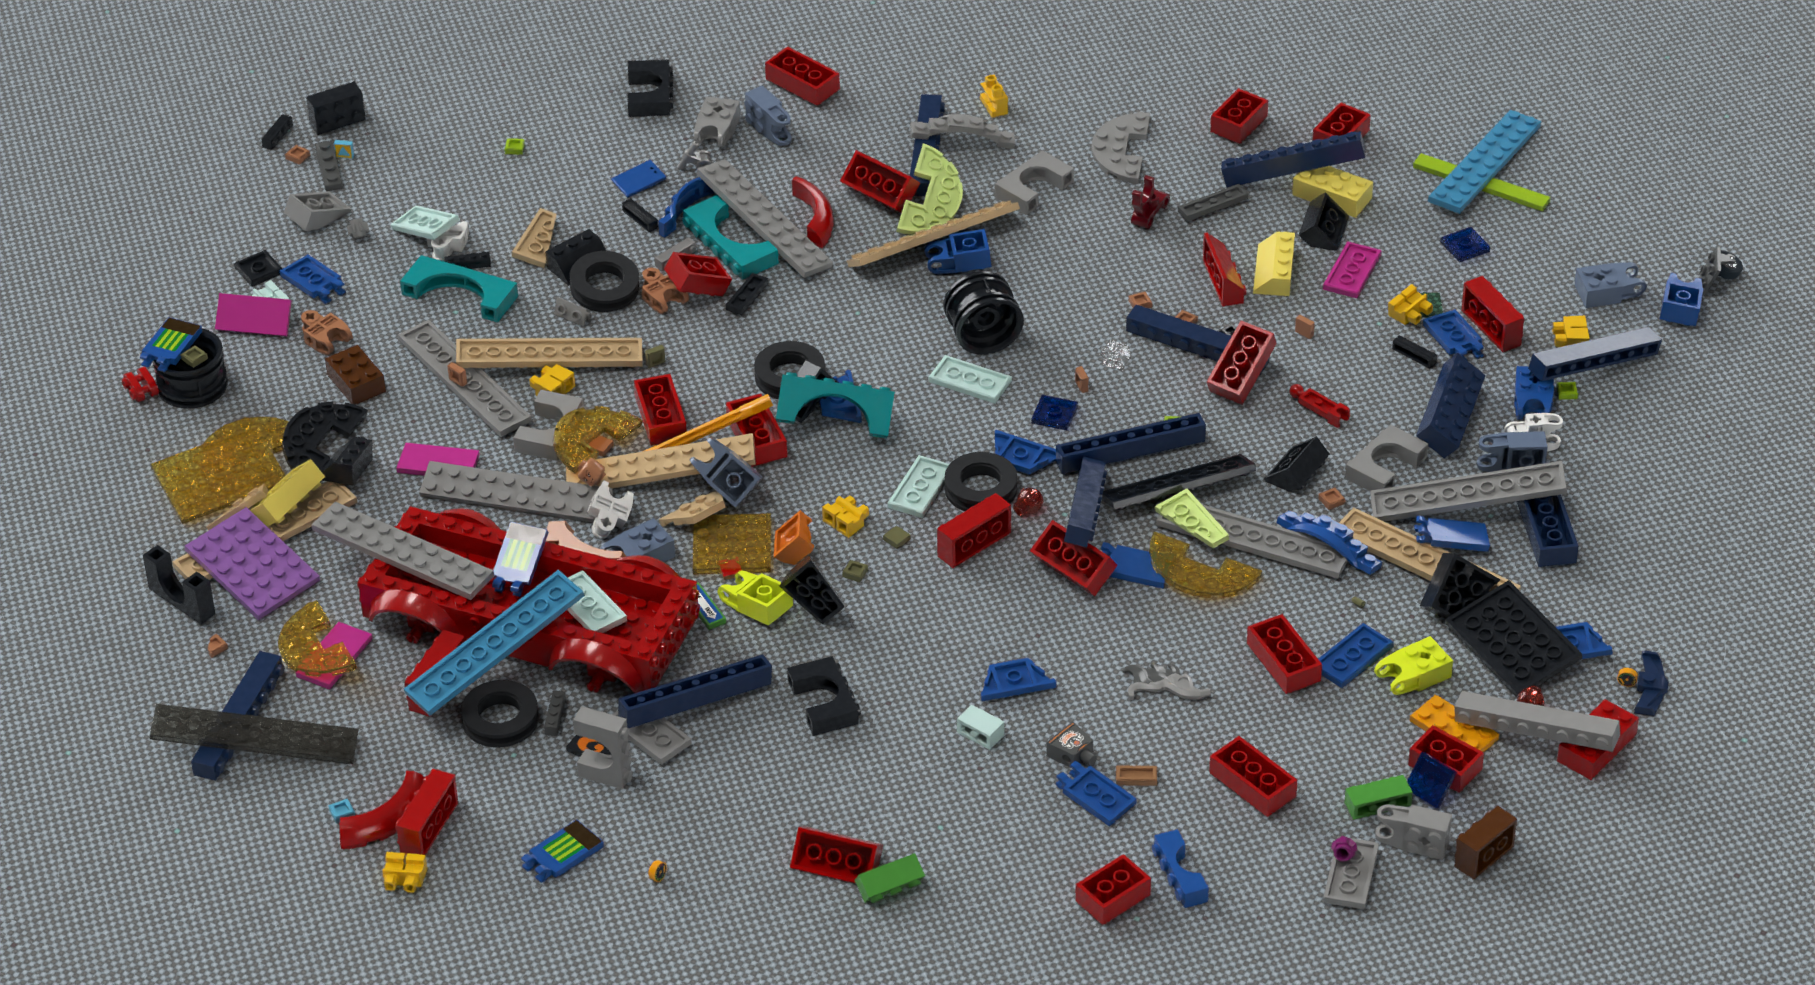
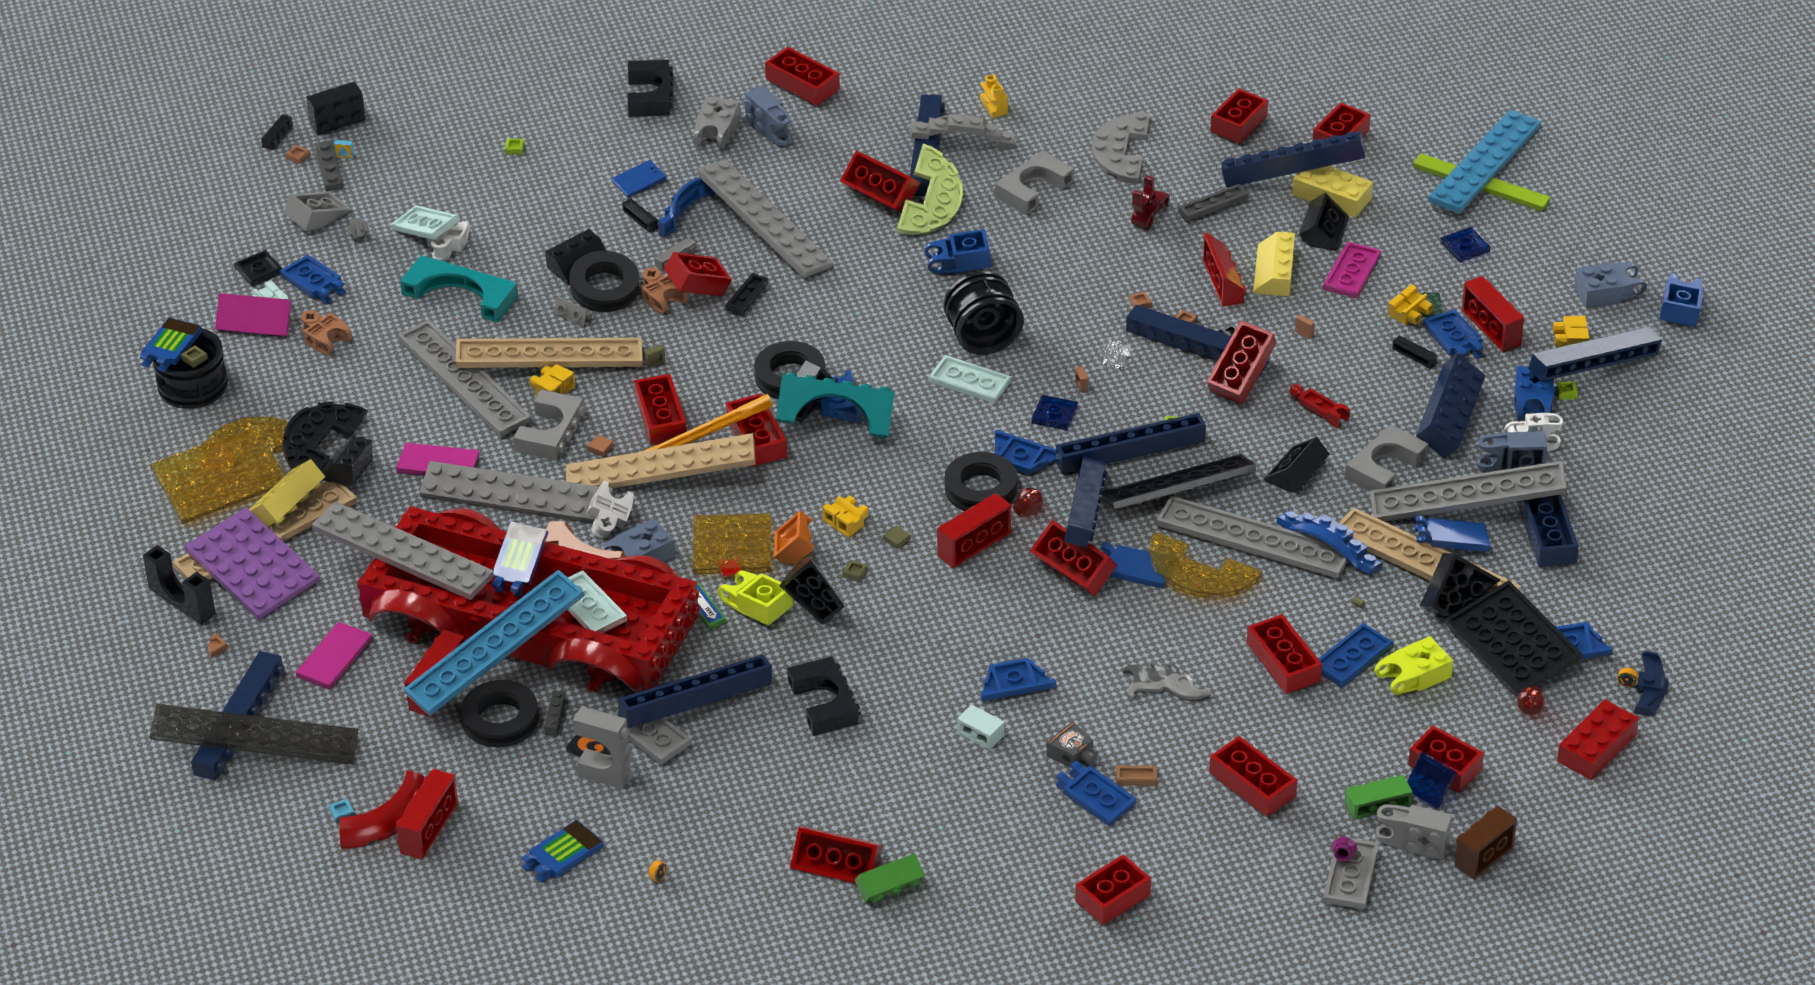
(135, 390): red brick -> none
(253, 497): tan wing -> none
(303, 650): clear yellow plate -> none
(355, 375): reddish brown brick -> none
(404, 871): yellow hips -> none
(457, 374): nougat tile -> none
(471, 260): black piece -> none
(536, 239): tan wing -> none
(583, 426): clear yellow plate -> none
(591, 472): nougat head -> none
(695, 158): light grey piece -> none
(695, 511): tan wing -> none
(720, 470): sand blue brick -> none
(739, 257): teal arch -> none
(822, 223): red brick -> none
(919, 487): light aqua tile -> none
(931, 234): tan plate -> none
(1188, 886): blue arch -> none
(1191, 516): yellowish green wing -> none
(1331, 498): nougat tile -> none
(1442, 715): light orange plate -> none
(1537, 721): light grey brick -> none
(1719, 264): dark grey plate -> none

